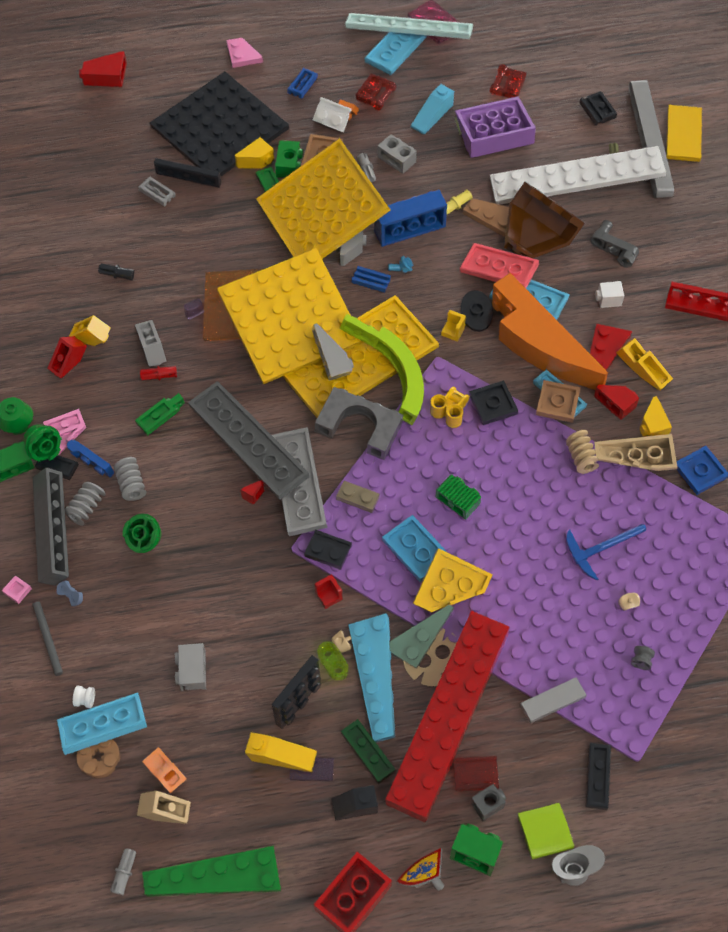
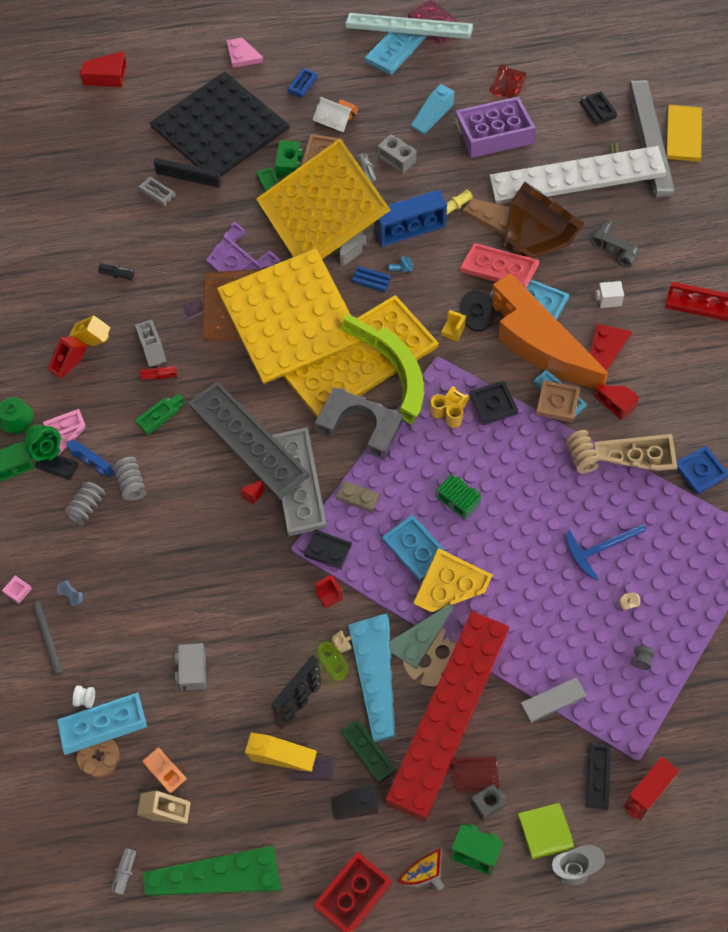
(50, 527): dark grey brick -> none
(142, 533): green cone -> none
(230, 257): none -> medium lavender wing
(255, 155): yellow slope -> none
(332, 355): light grey slope -> none
(372, 87): clear red plate -> none
(644, 364): yellow slope -> none
(650, 789): none -> red brick
(655, 420): yellow slope -> none

